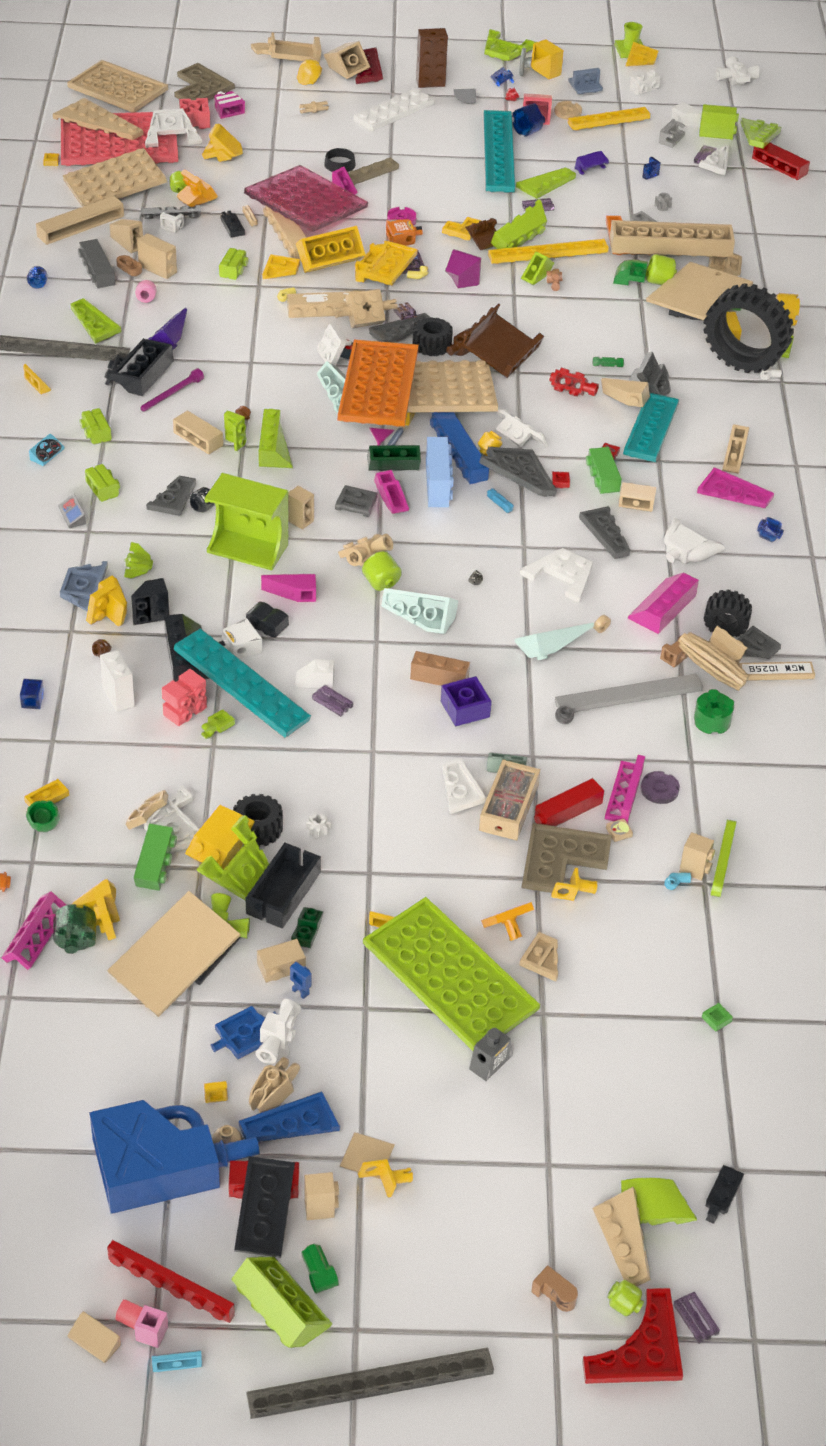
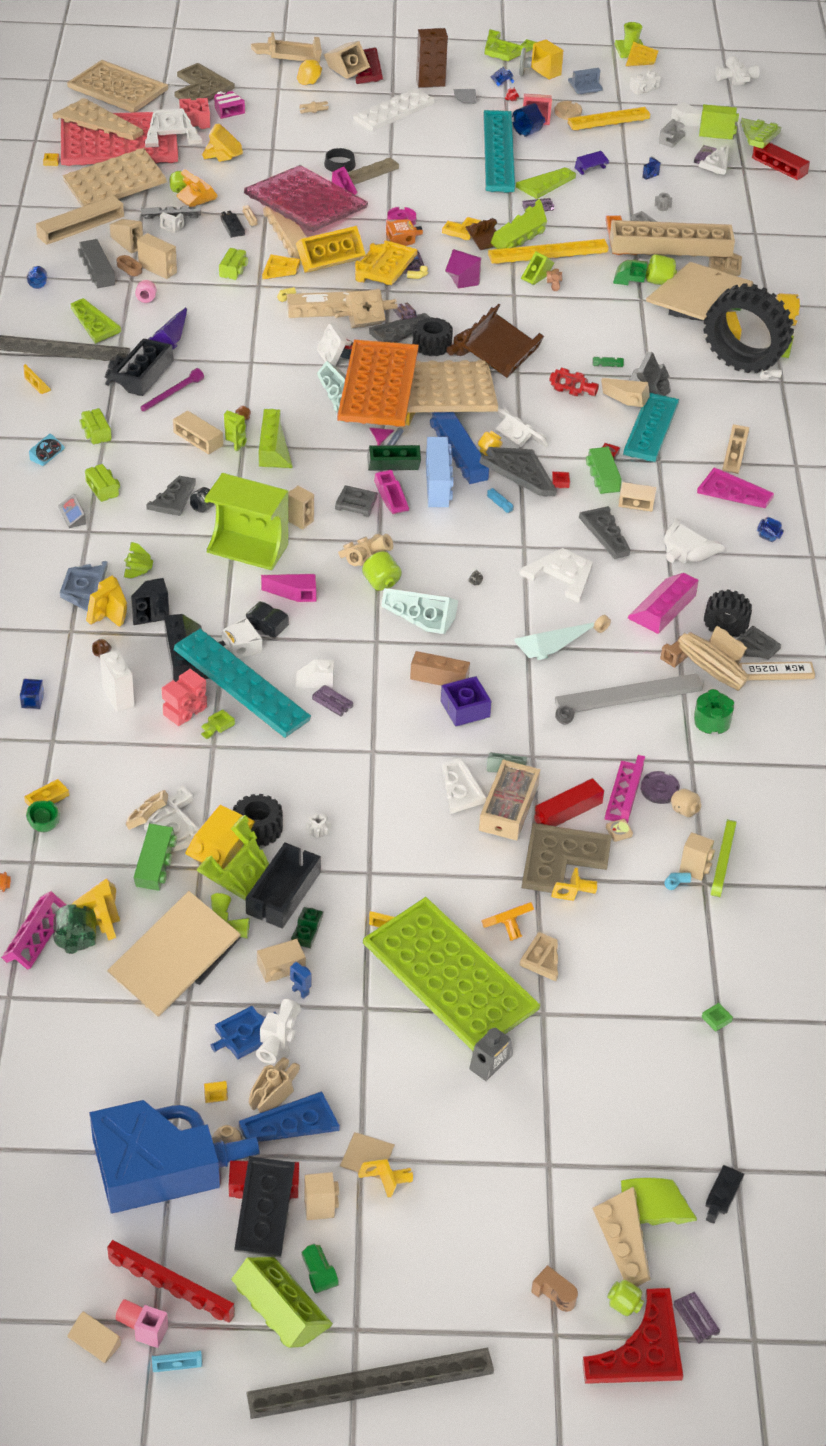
(686, 802): none -> tan head

